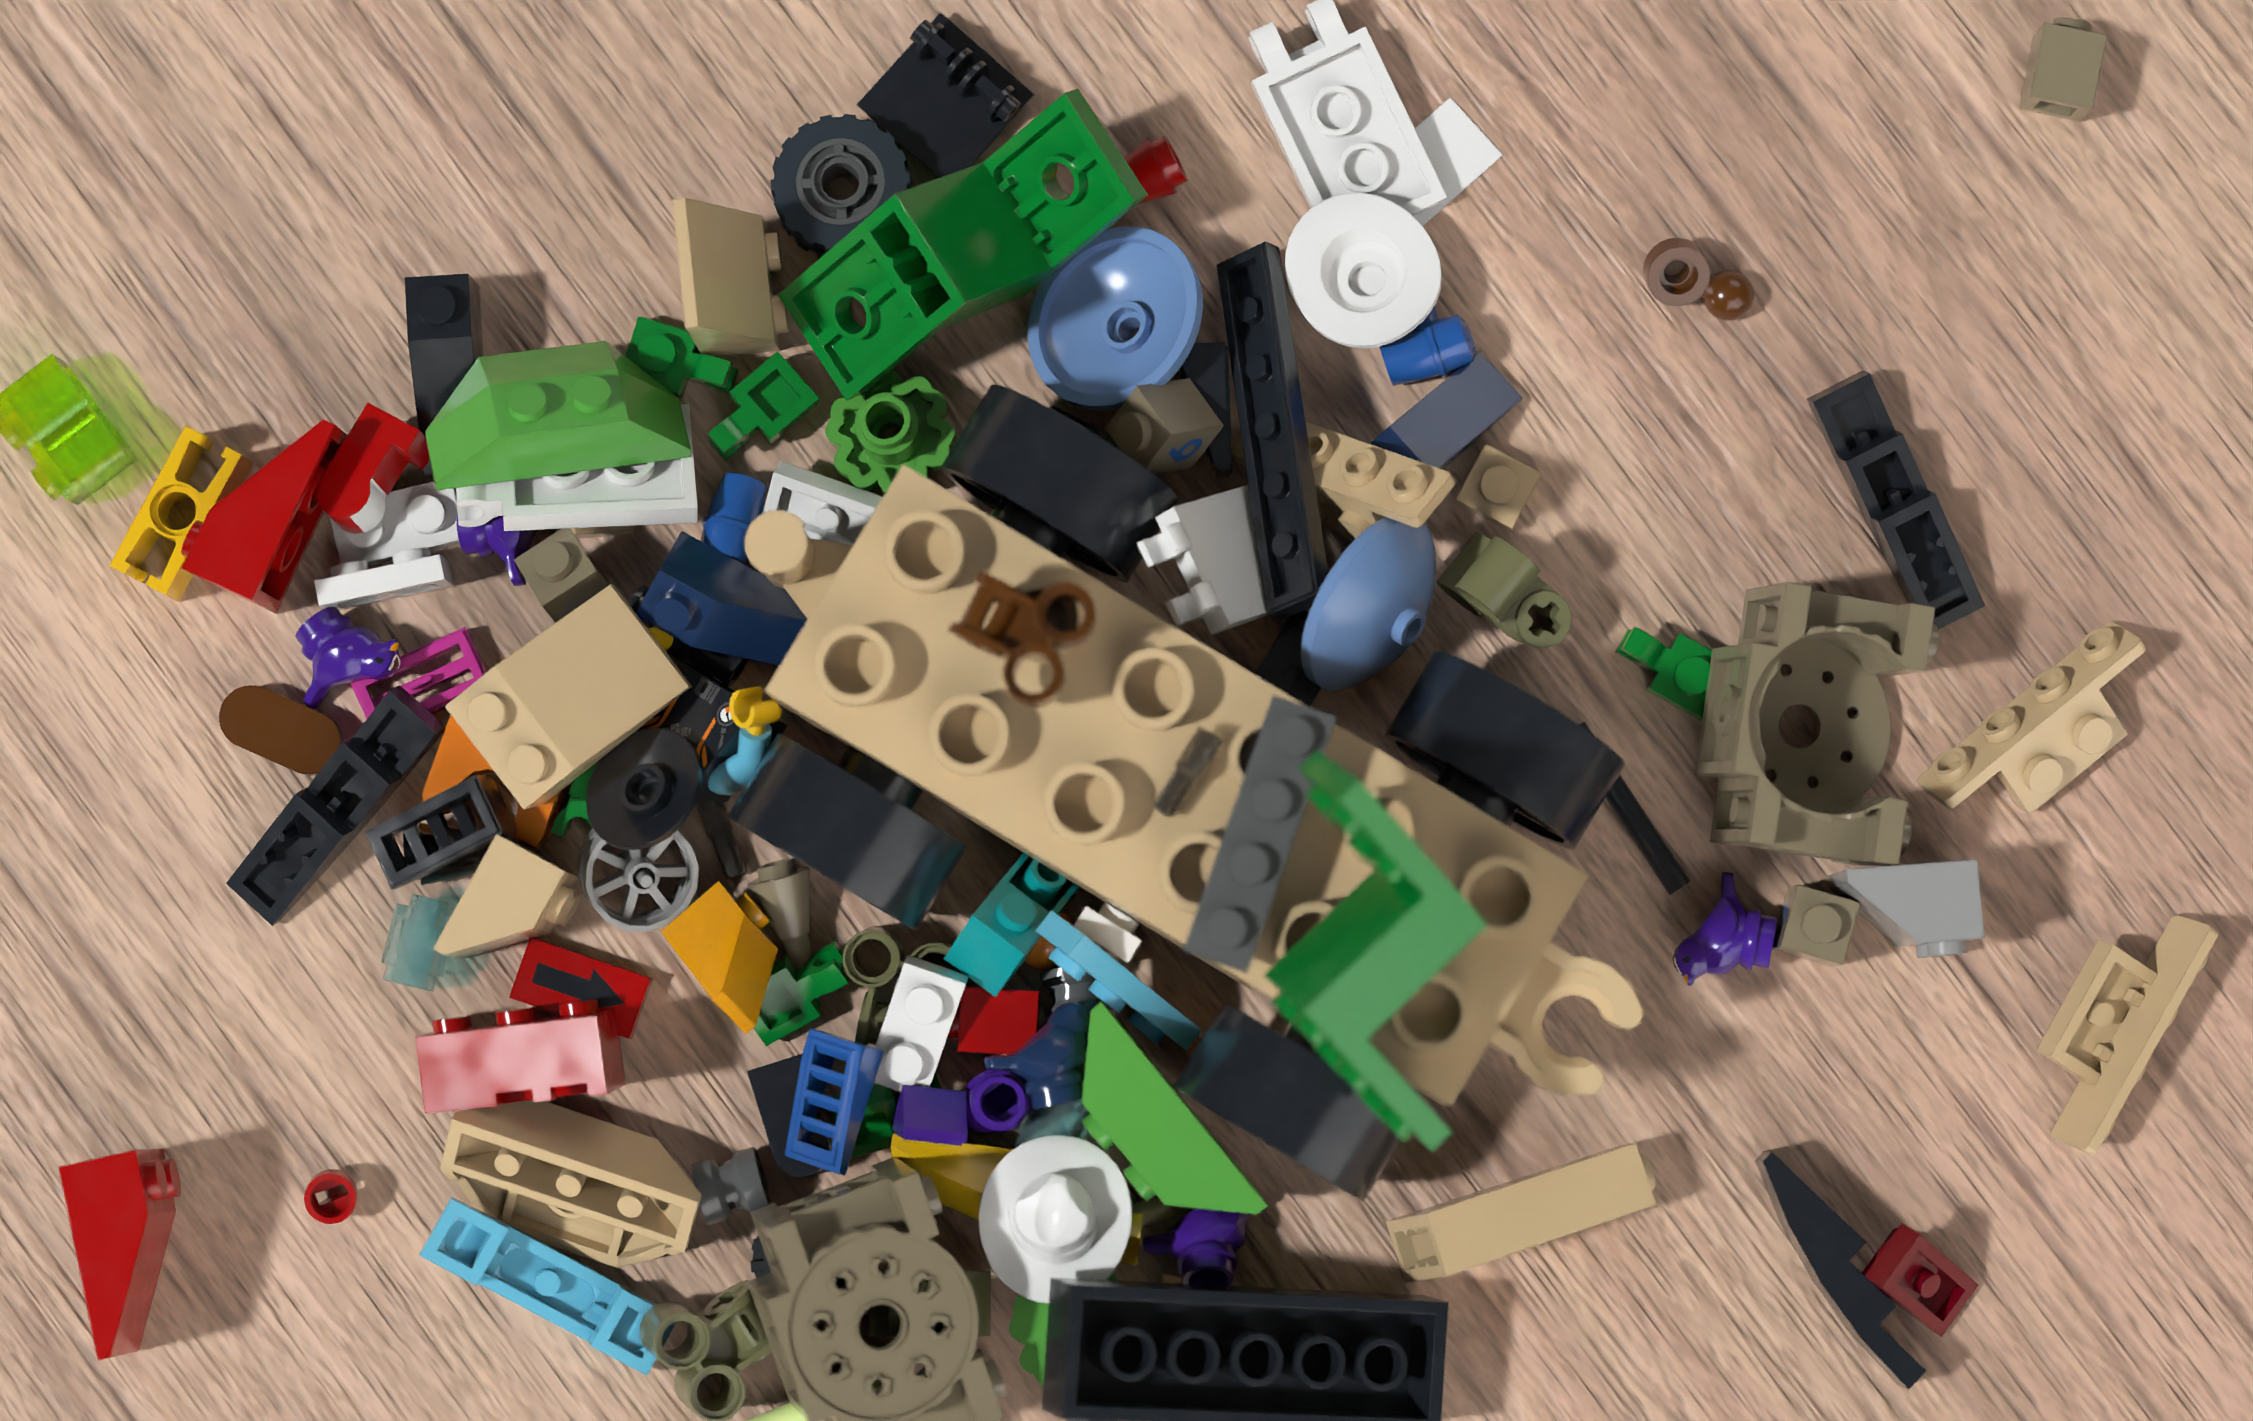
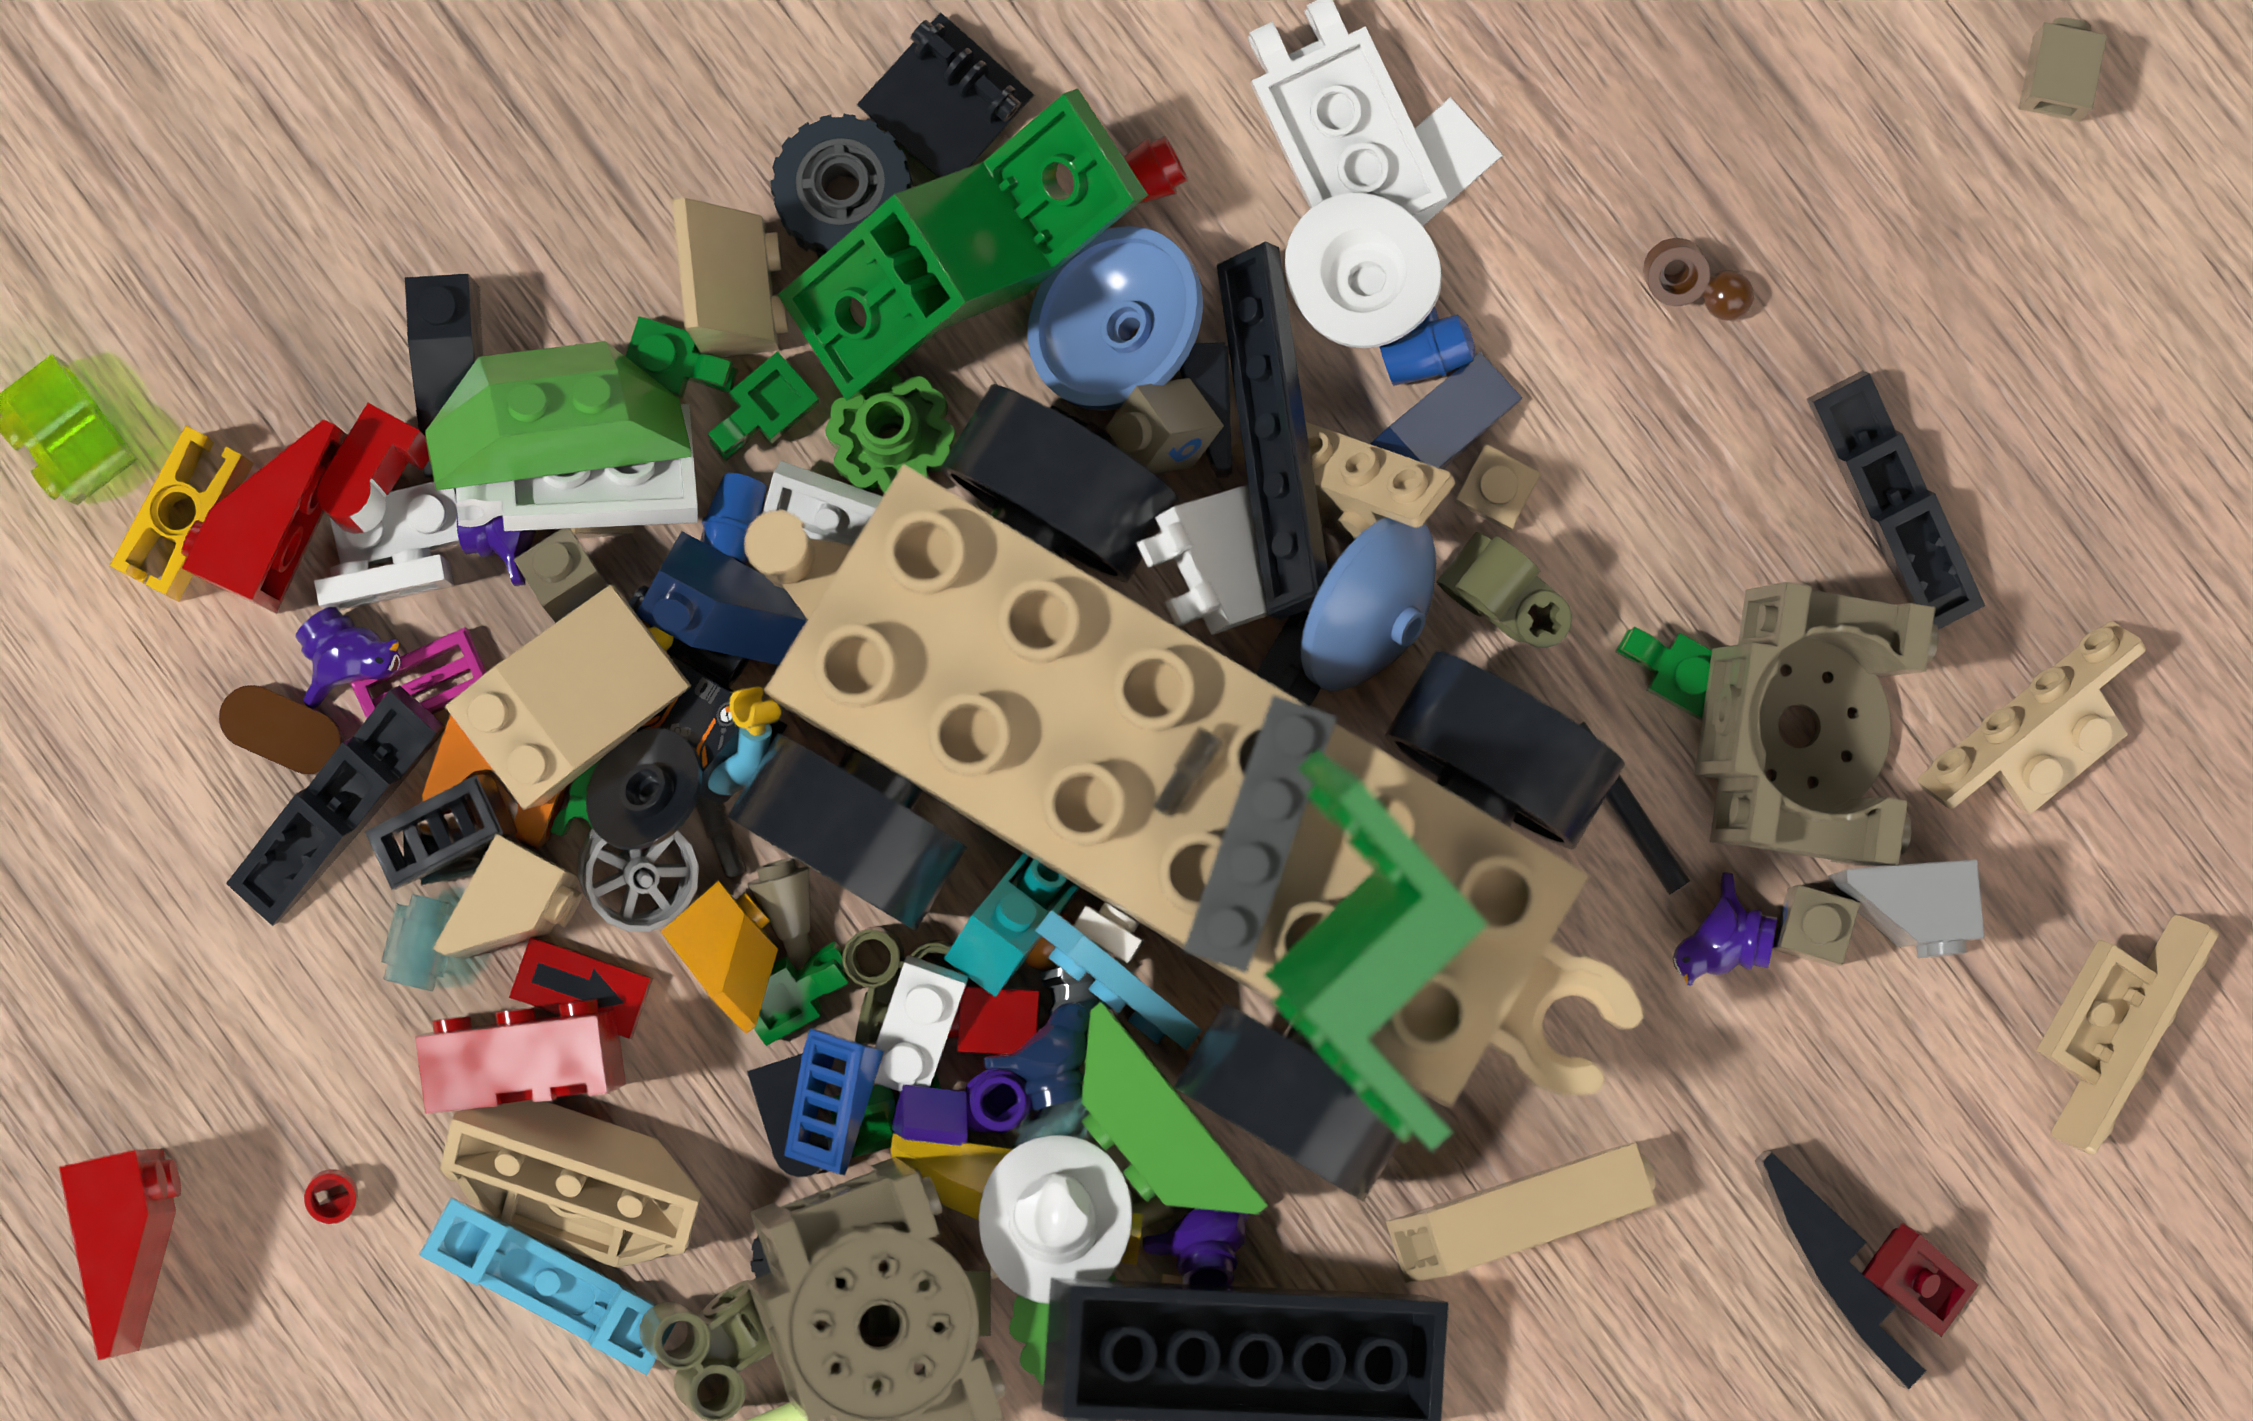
(733, 1185): dark grey wheel -> none
(1021, 631): reddish brown piece -> none

